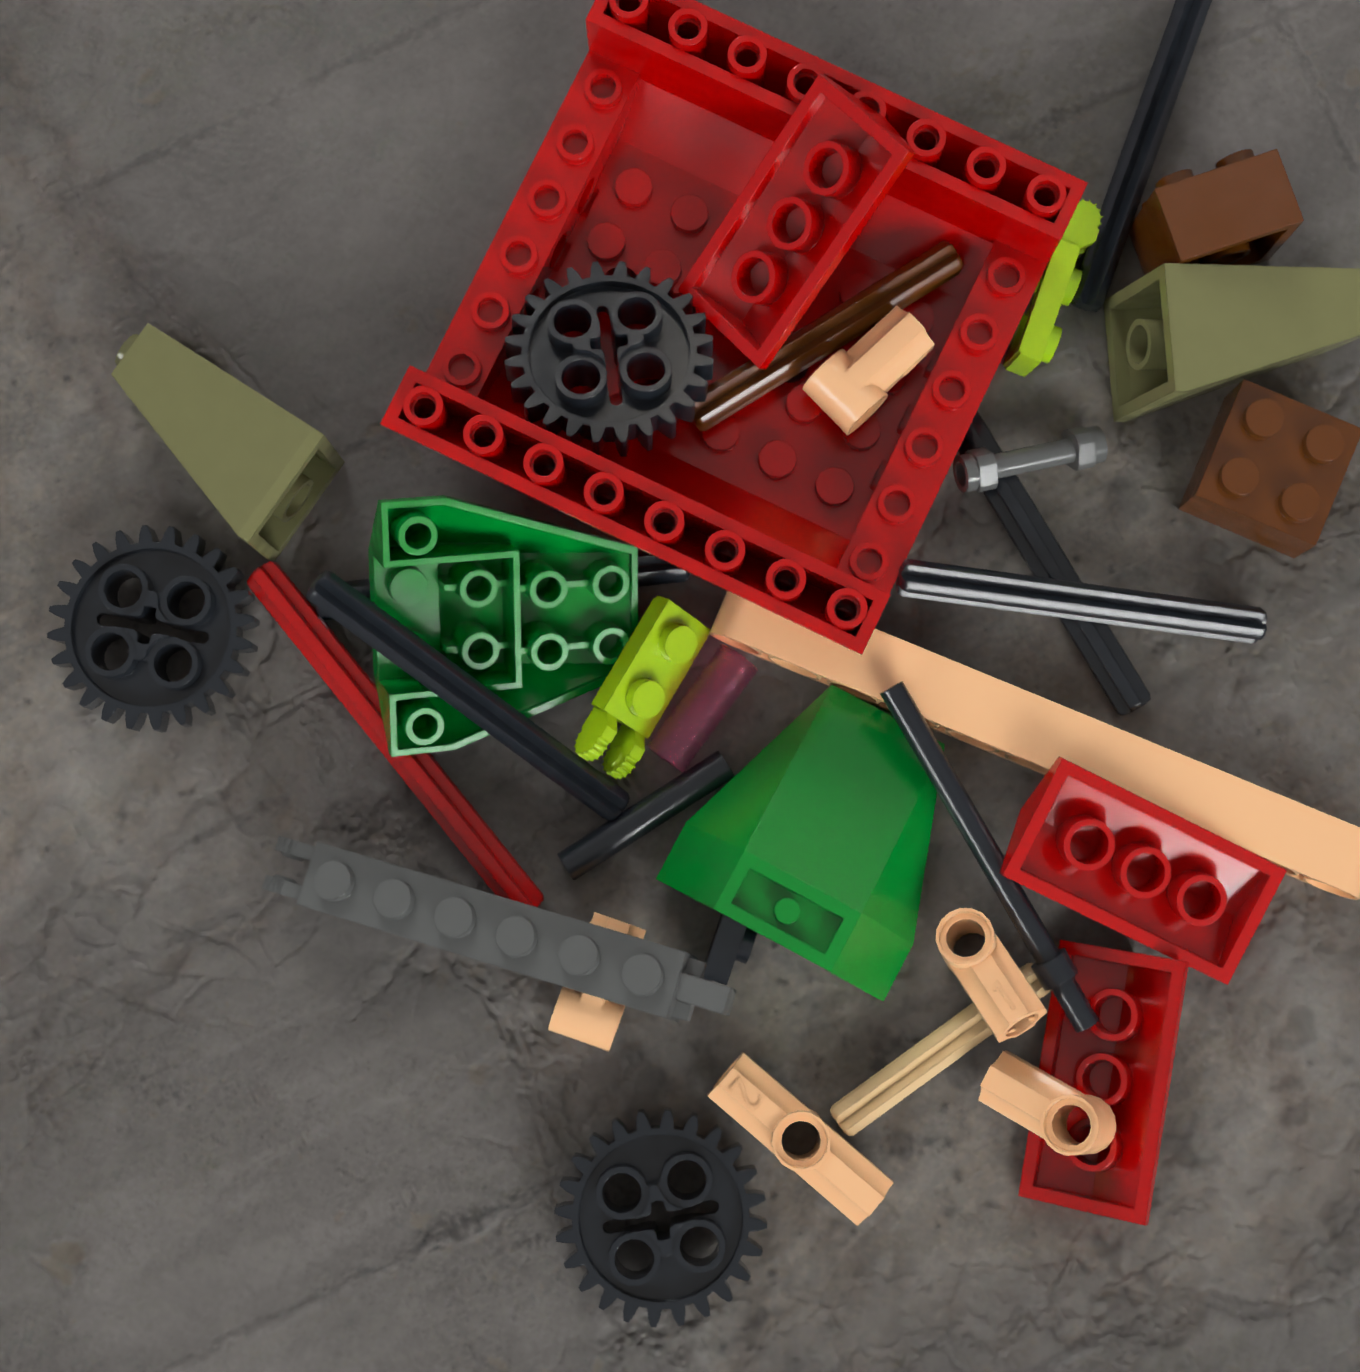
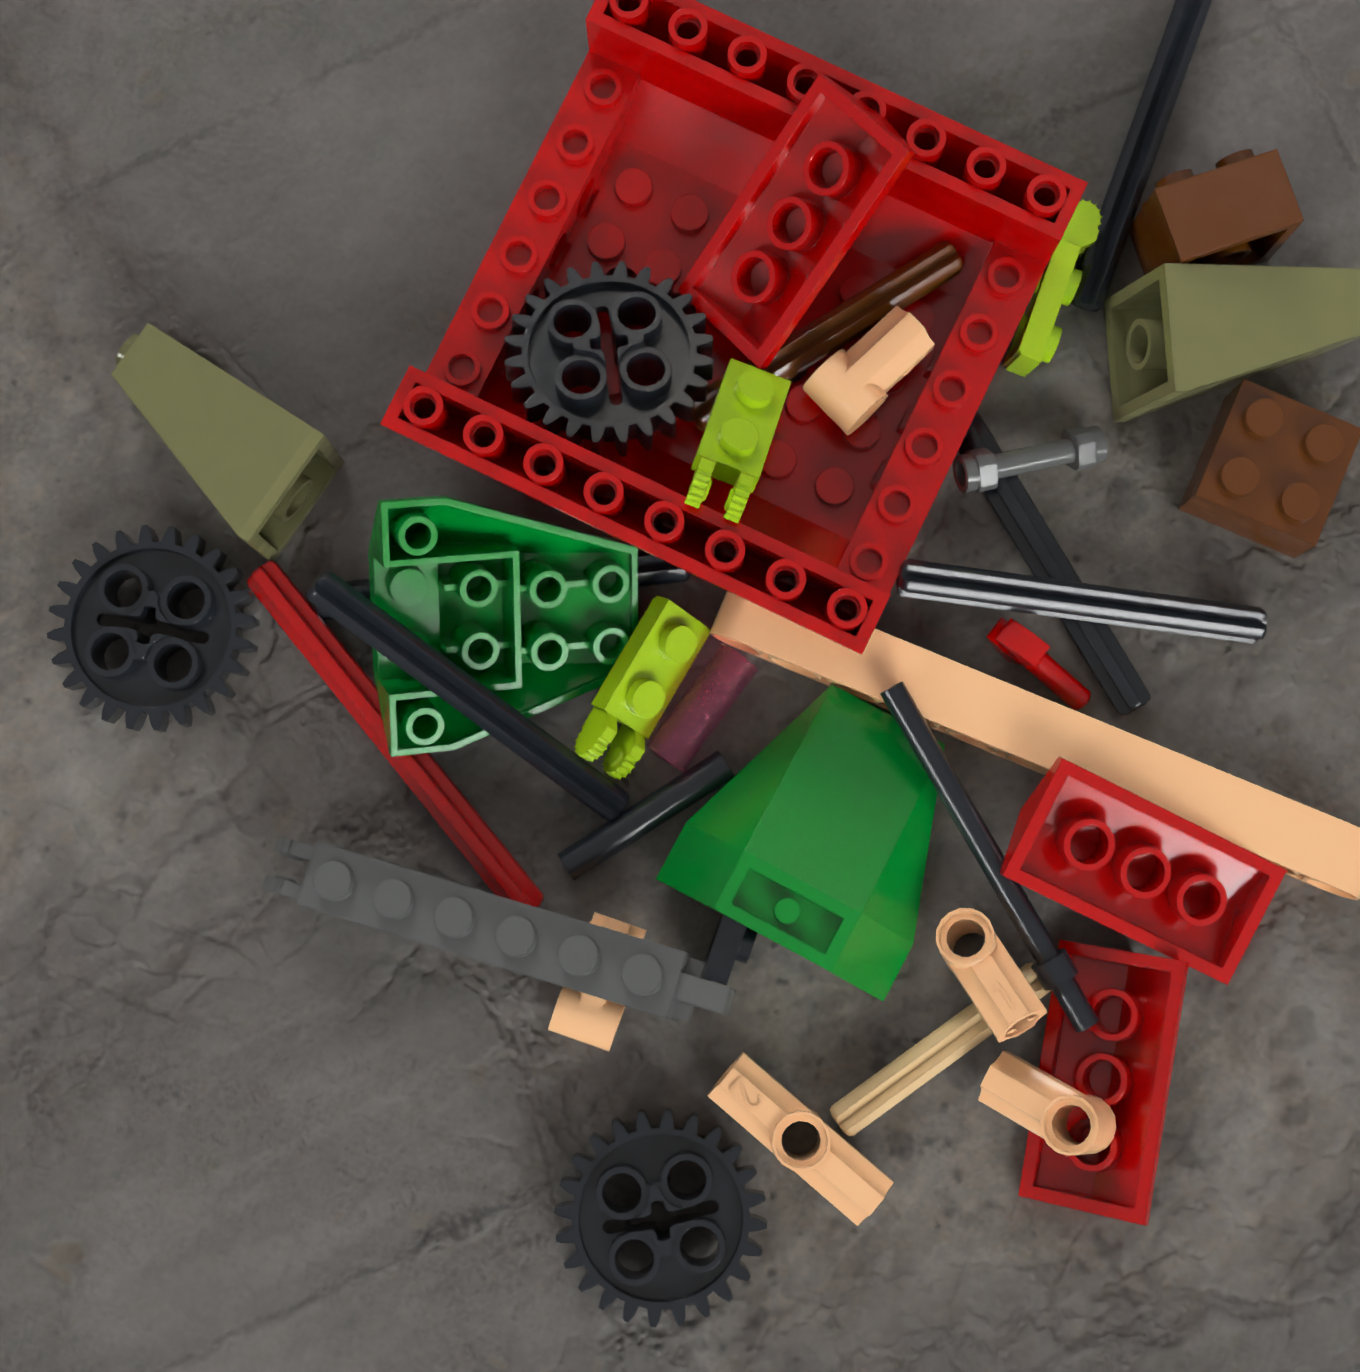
(738, 435): none -> lime hinge
(1026, 649): none -> red bar

